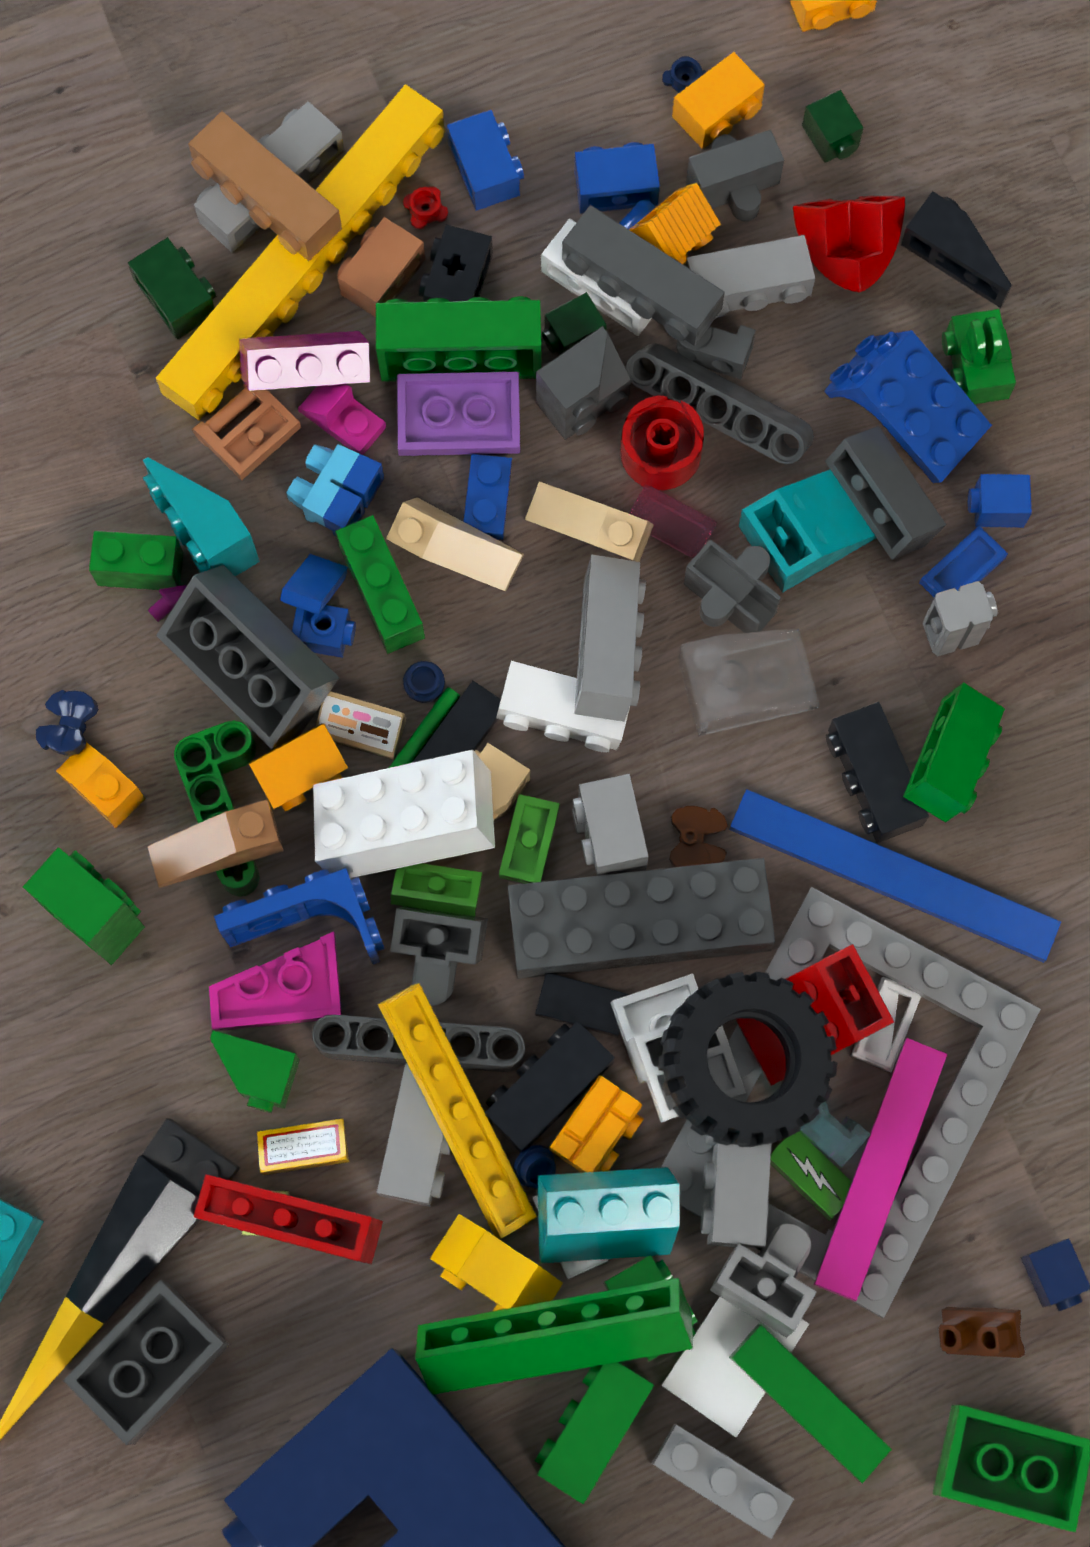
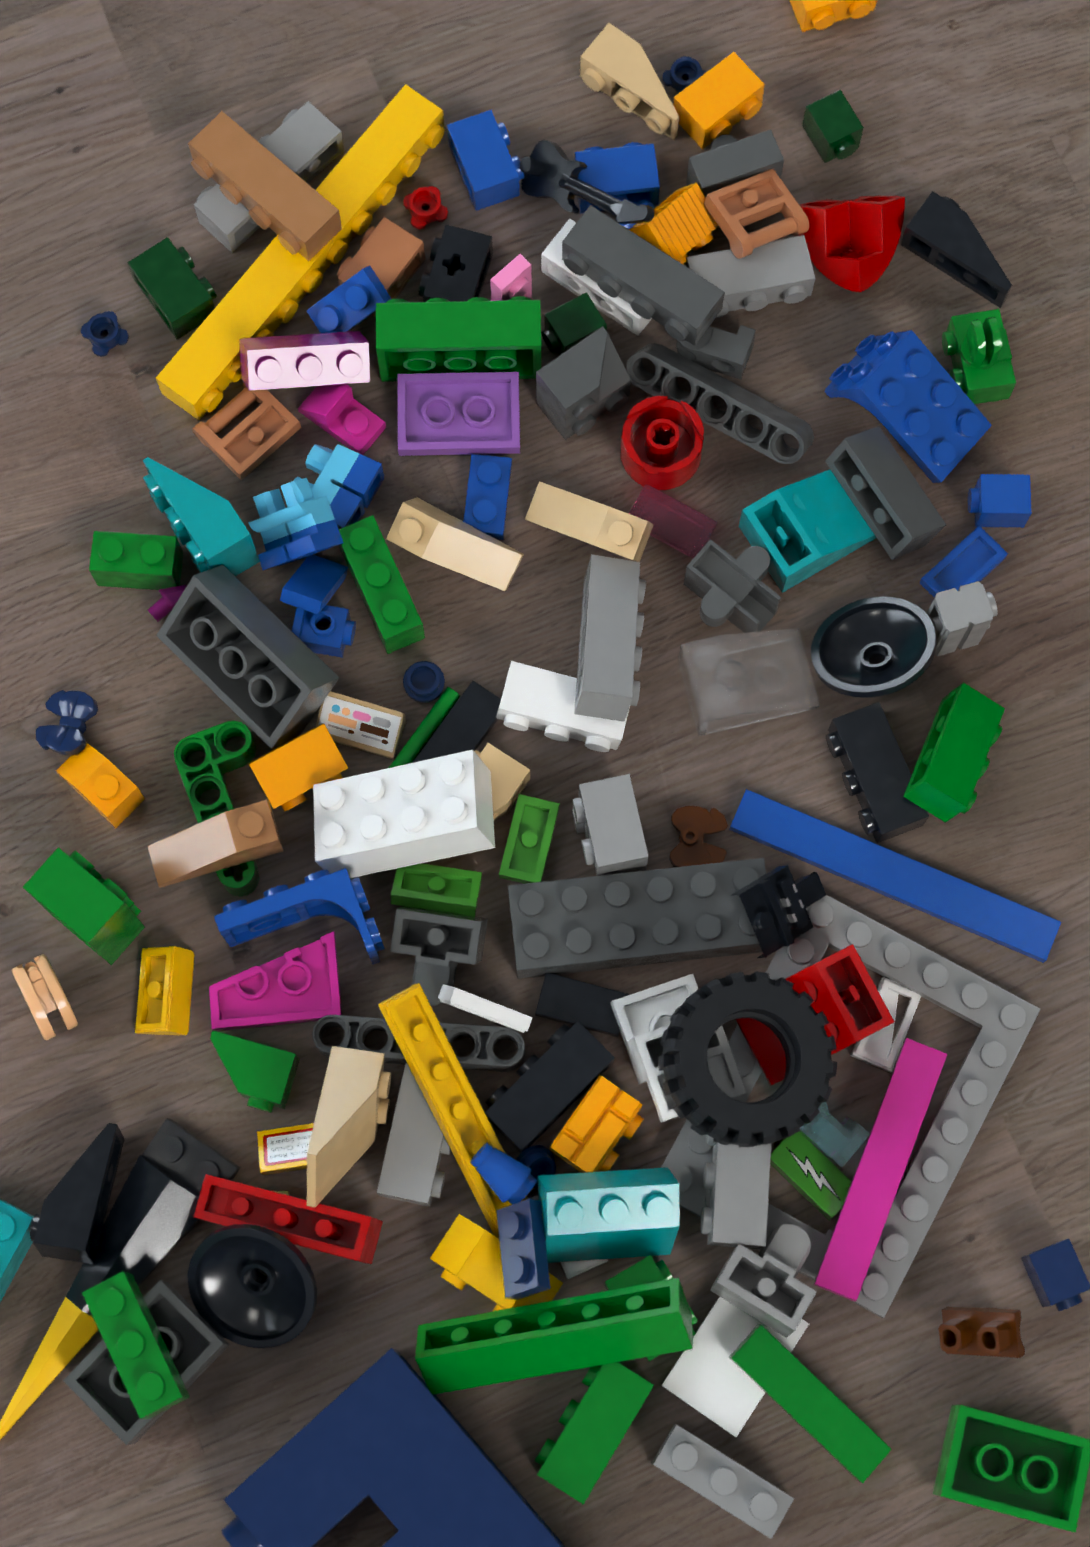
(43, 994): none -> light nougat head
(78, 1204): none -> black slope
(104, 322): none -> dark blue plate
(135, 1345): none -> green brick
(165, 991): none -> yellow slope
(240, 1299): none -> black dish
(294, 531): none -> medium azure hips
(346, 1117): none -> tan slope
(349, 303): none -> blue plate
(484, 1008): none -> white tile
(503, 1174): none -> blue cone
(512, 280): none -> bright pink plate
(523, 1249): none -> dark blue plate
(552, 175): none -> black piece
(624, 73): none -> tan slope
(753, 201): none -> nougat plate
(779, 905): none -> black piece
(873, 647): none -> black dish

